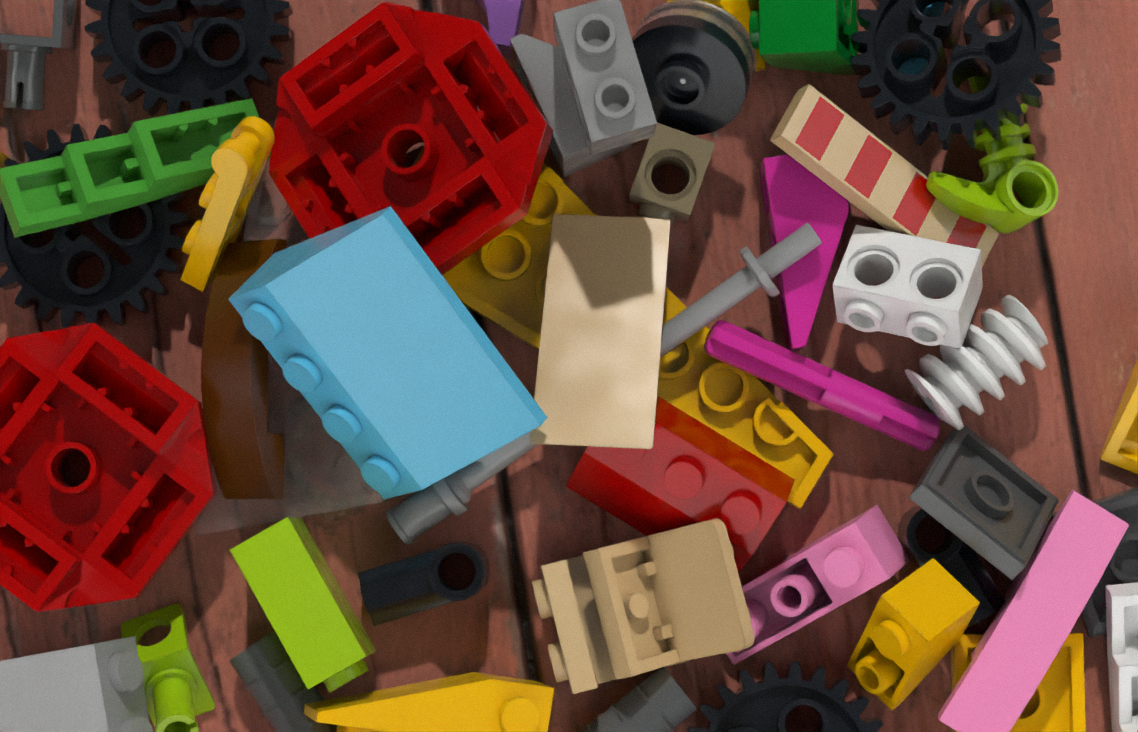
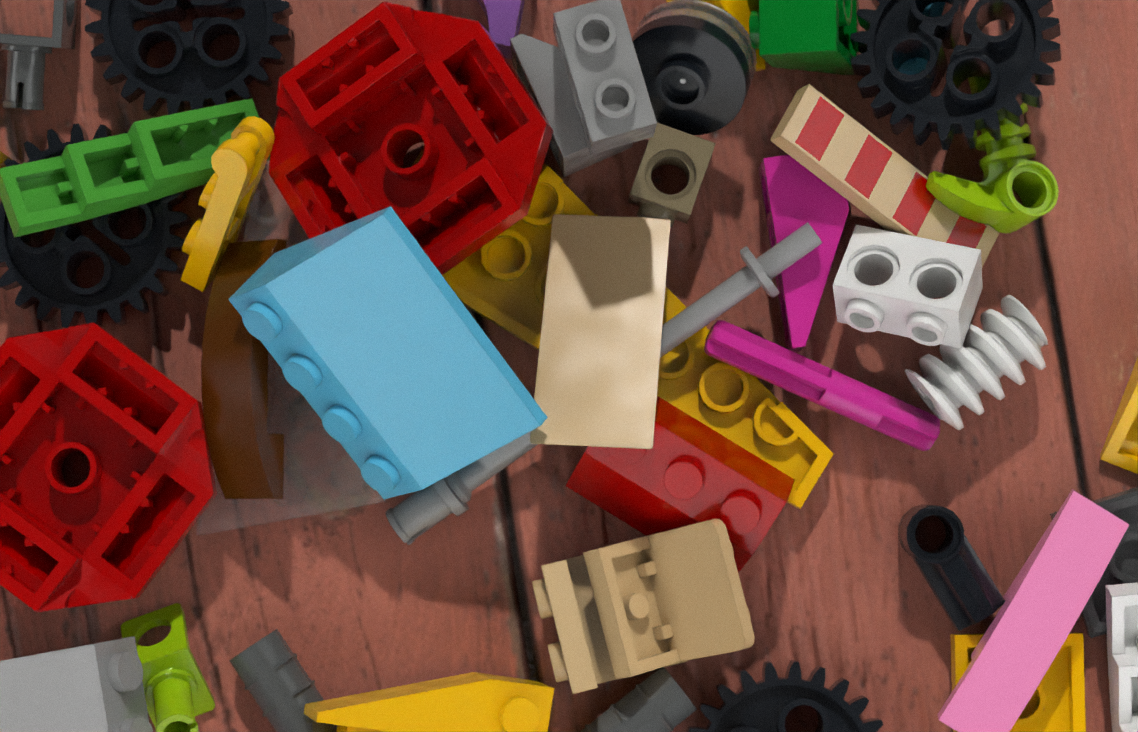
(304, 604): lime brick -> none
(418, 583): black piece -> none
(821, 578): bright pink slope -> none
(911, 632): yellow slope -> none
(985, 500): dark grey plate -> none

